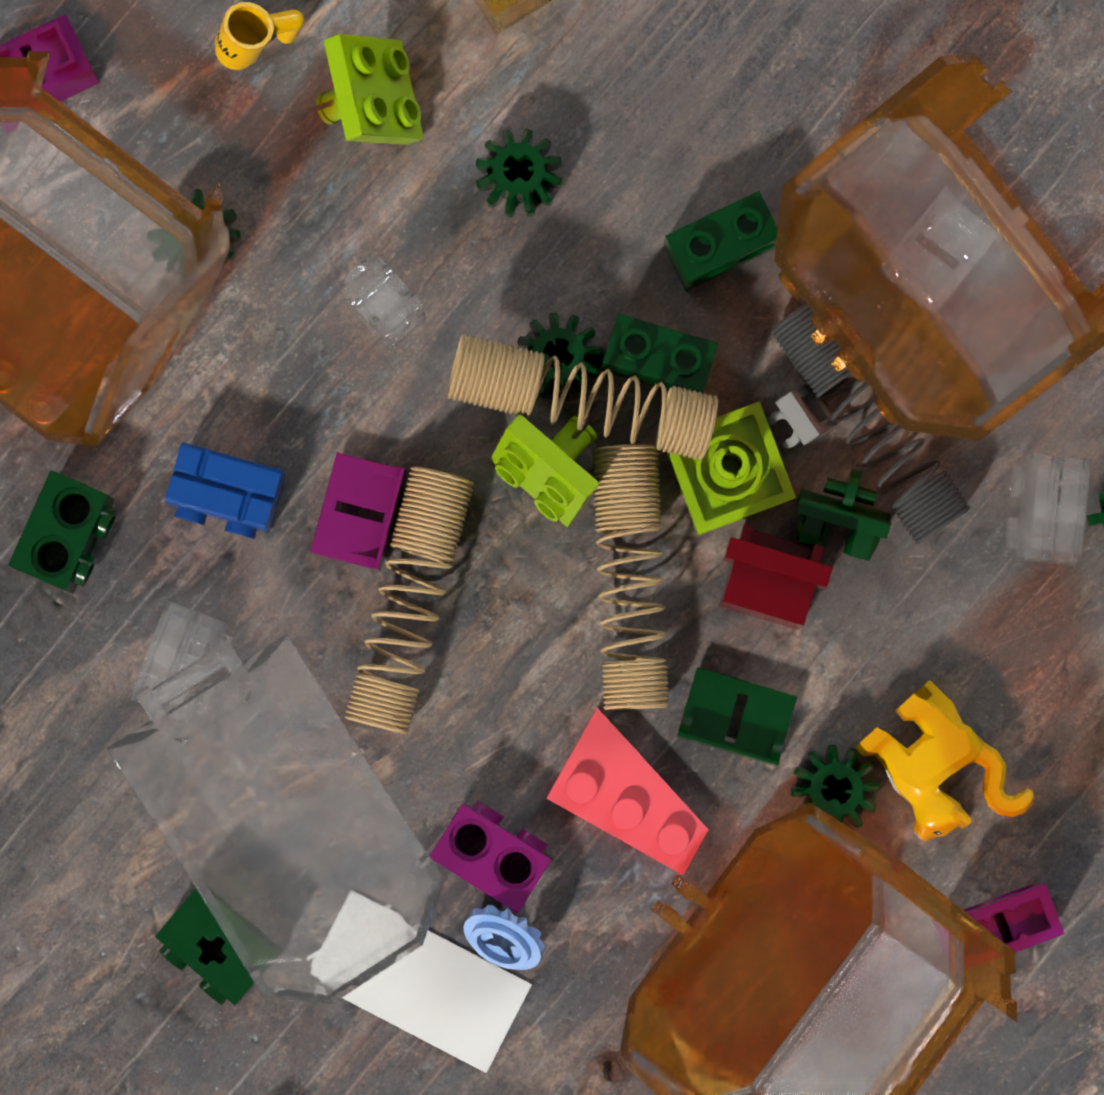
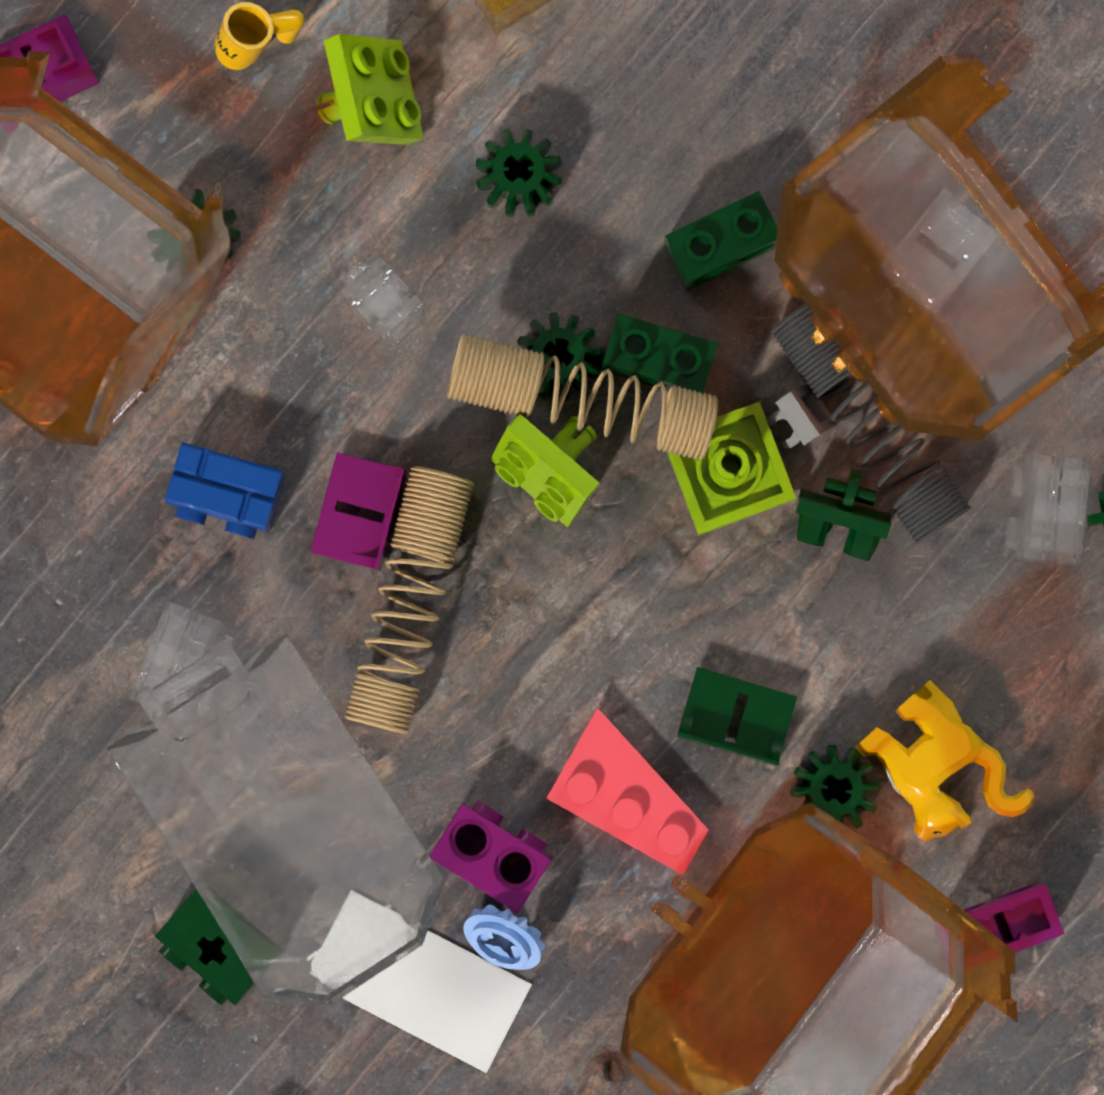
(49, 527): dark green brick -> none
(624, 506): tan piece -> none
(772, 577): dark red plate -> none

